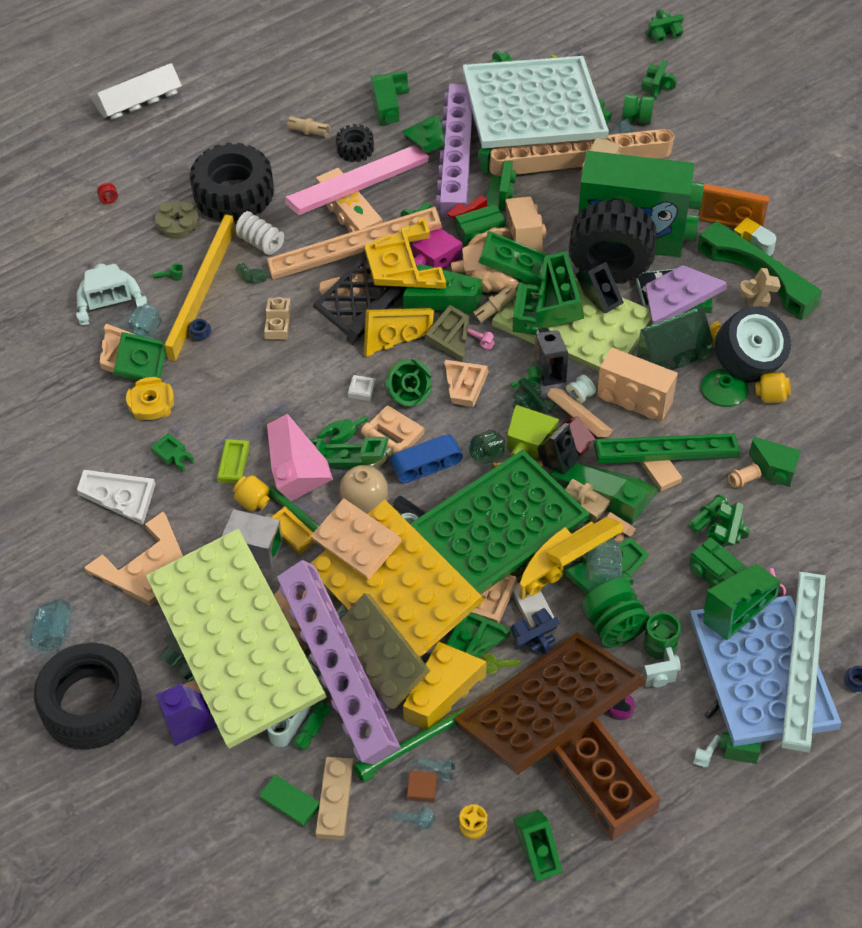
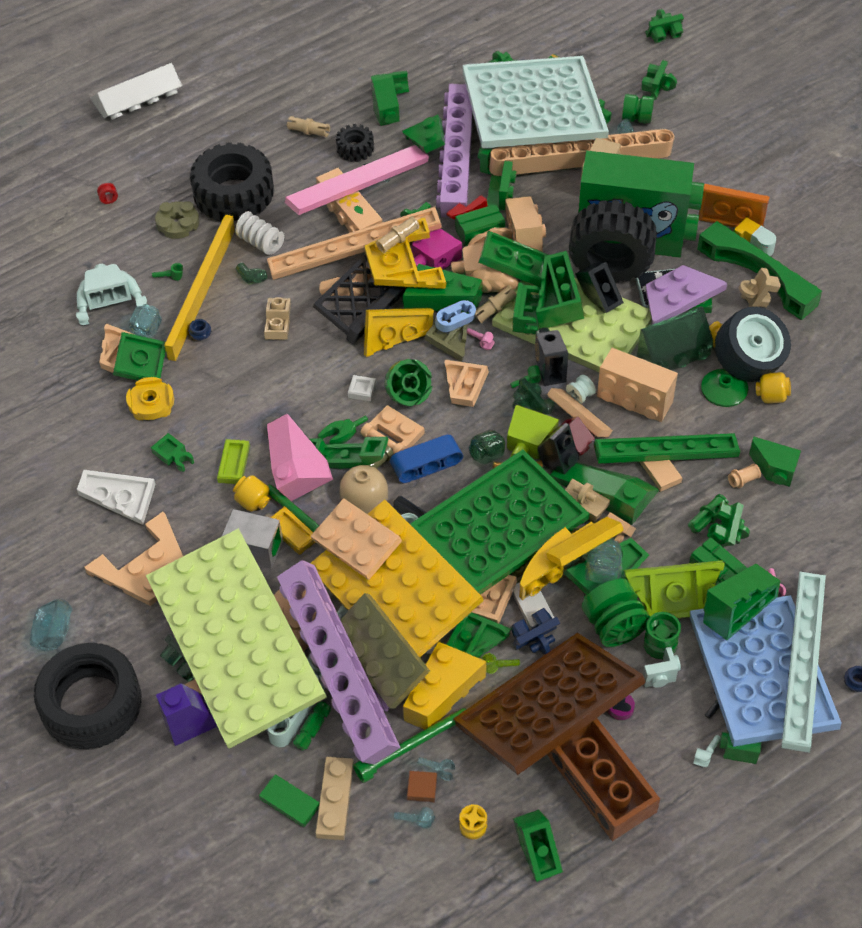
(397, 234): none -> tan pin
(455, 316): none -> light blue beam
(674, 587): none -> lime wing

